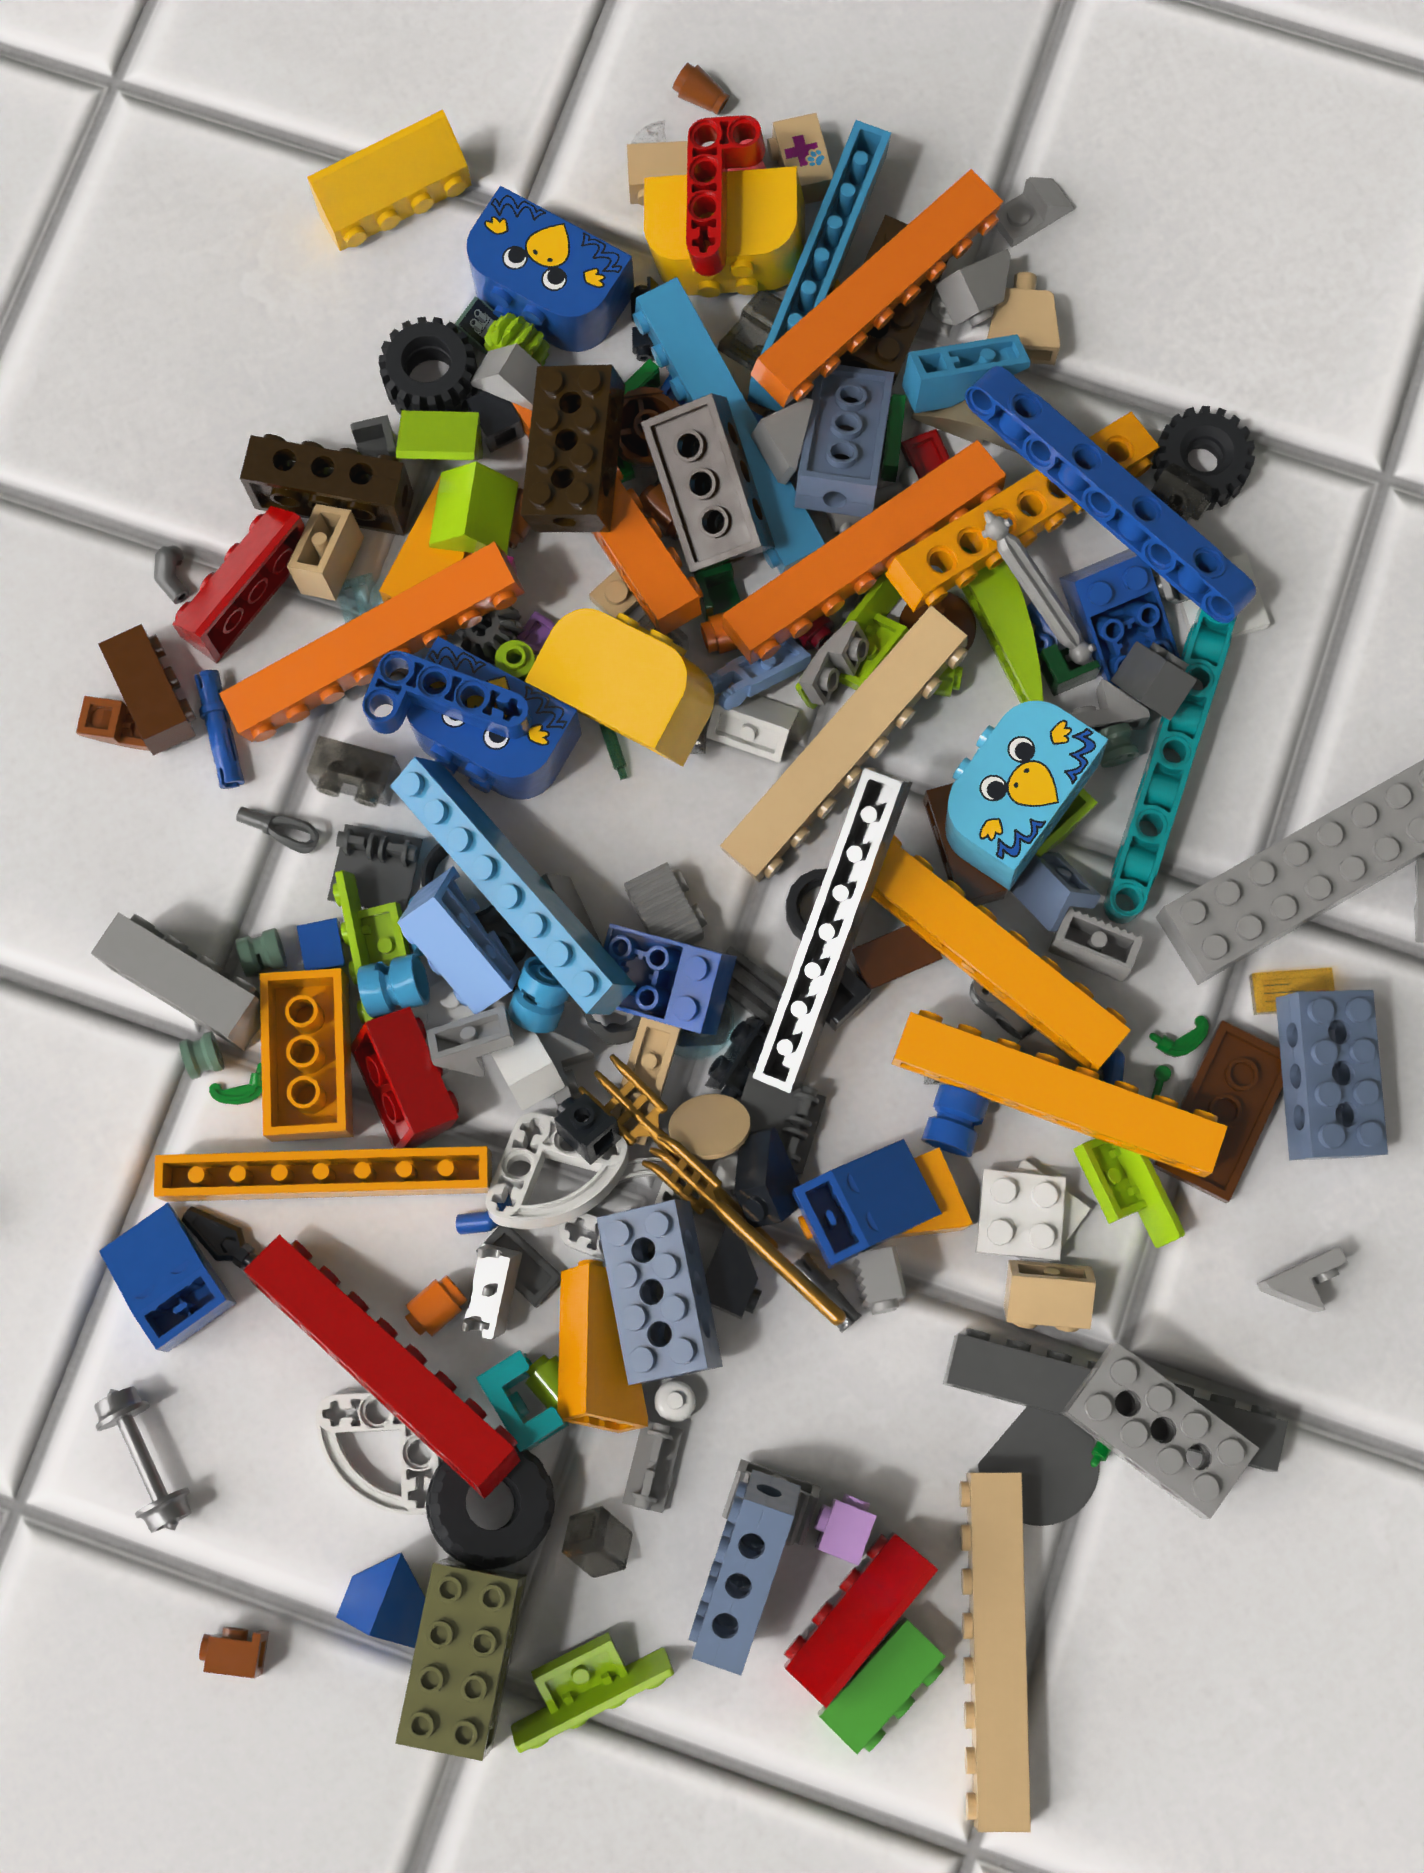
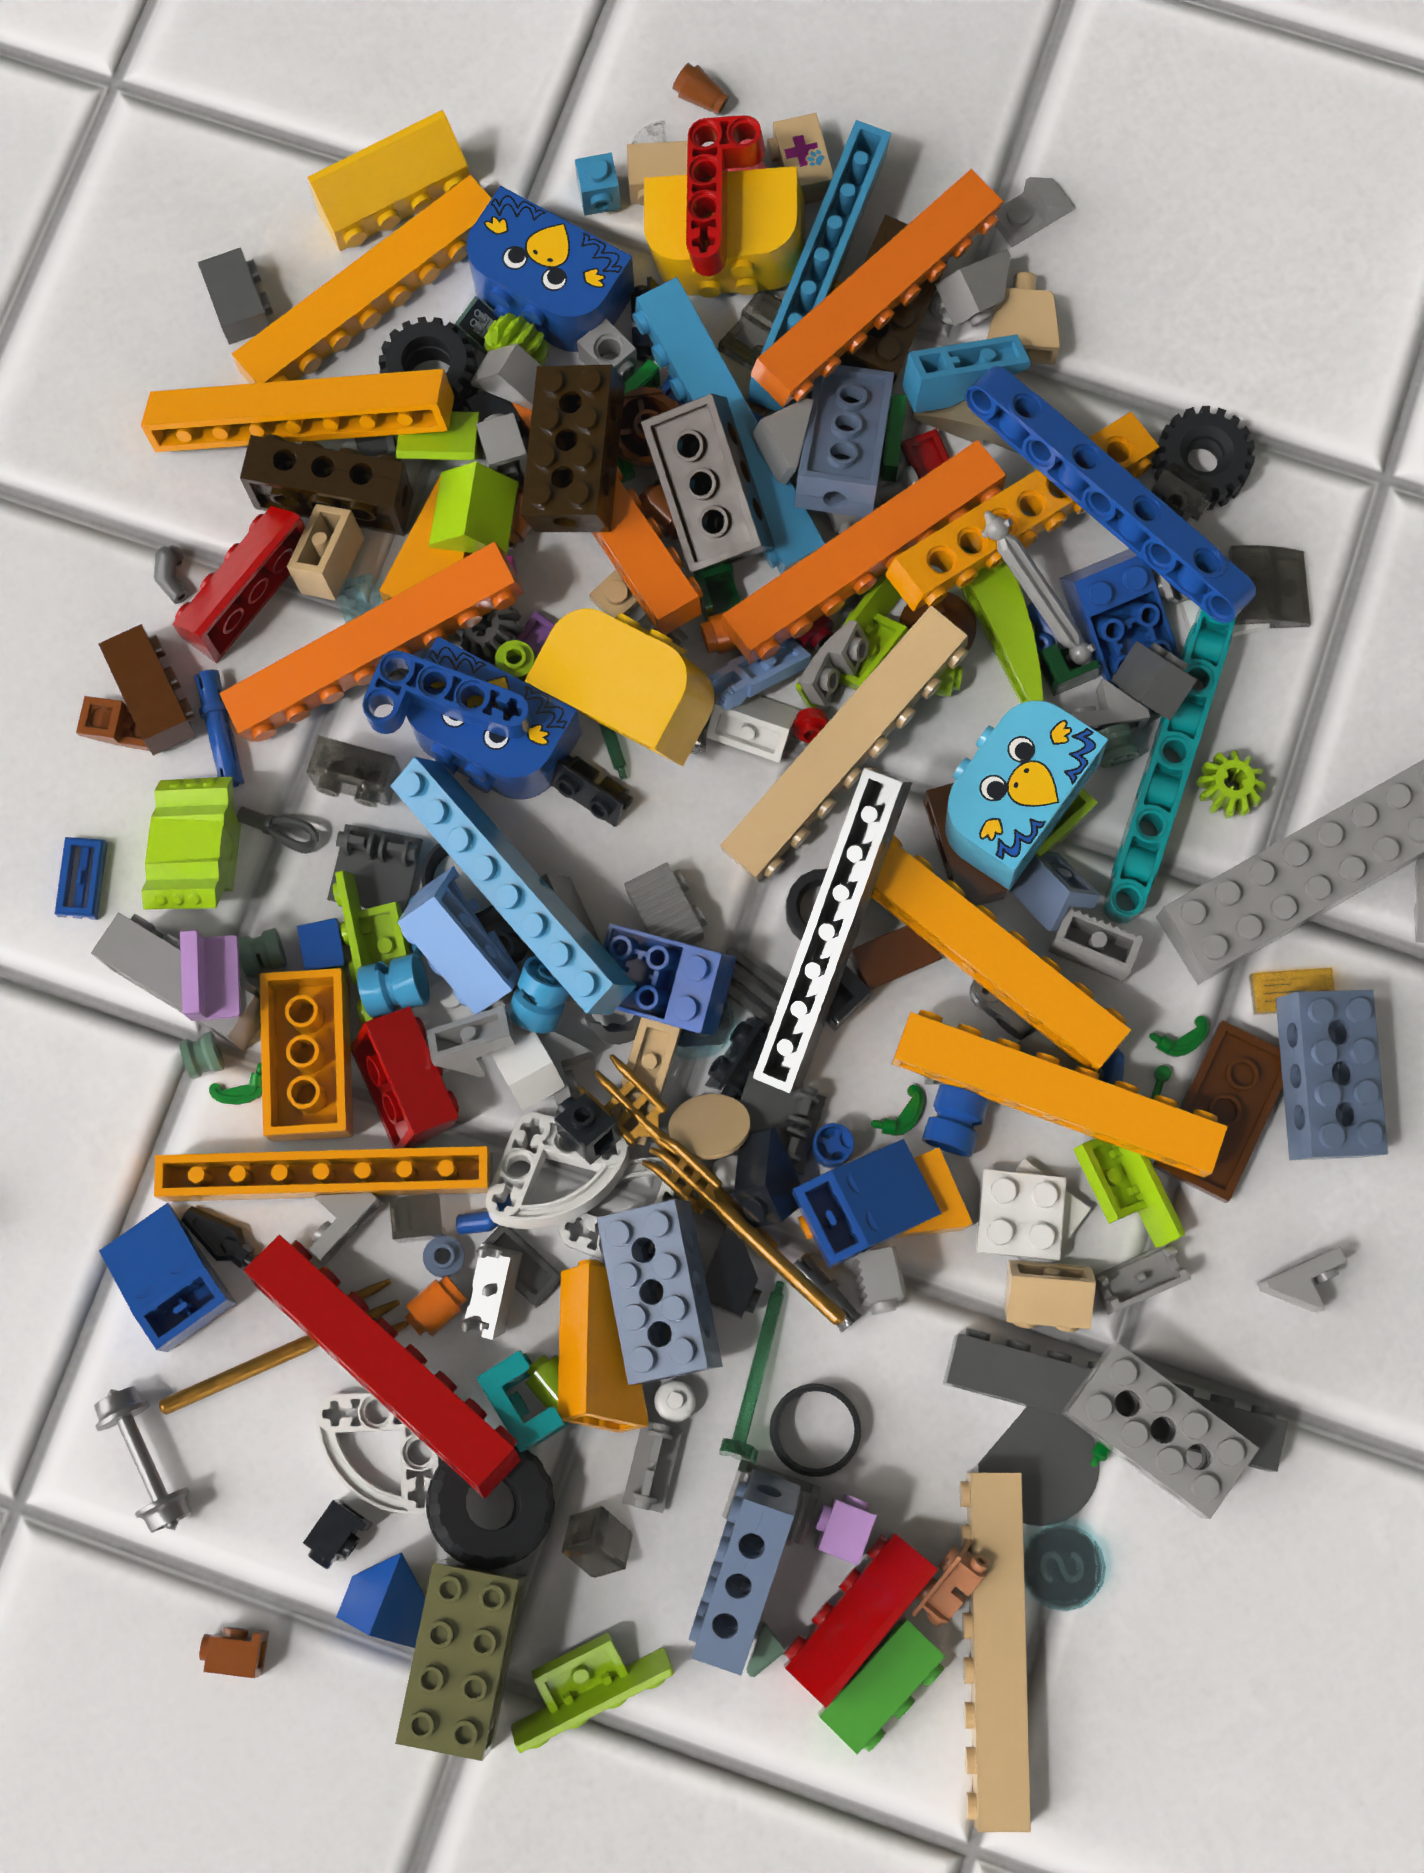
(96, 880): none -> blue tile
(191, 844): none -> lime slope
(210, 976): none -> lavender panel
(235, 296): none -> dark grey brick
(267, 1360): none -> pearl gold piece
(299, 410): none -> light orange brick
(335, 1533): none -> black brick
(350, 1214): none -> light grey slope
(365, 289): none -> light orange brick
(416, 1218): none -> clear smoke panel
(452, 1266): none -> sand blue plate
(503, 446): none -> light grey slope
(576, 781): none -> black hinge
(597, 184): none -> dark azure brick
(605, 340): none -> light grey brick
(737, 1445): none -> clear green piece
(765, 1651): none -> sand green slope
(774, 1434): none -> black tyre
(809, 724): none -> red plate
(834, 1139): none -> blue wheel
(907, 1118): none -> green piece
(960, 1570): none -> nougat hinge
(1063, 1567): none -> clear light blue tile
(1139, 1278): none -> light grey hinge
(1235, 770): none -> lime gear
(1279, 585): none -> clear smoke slope

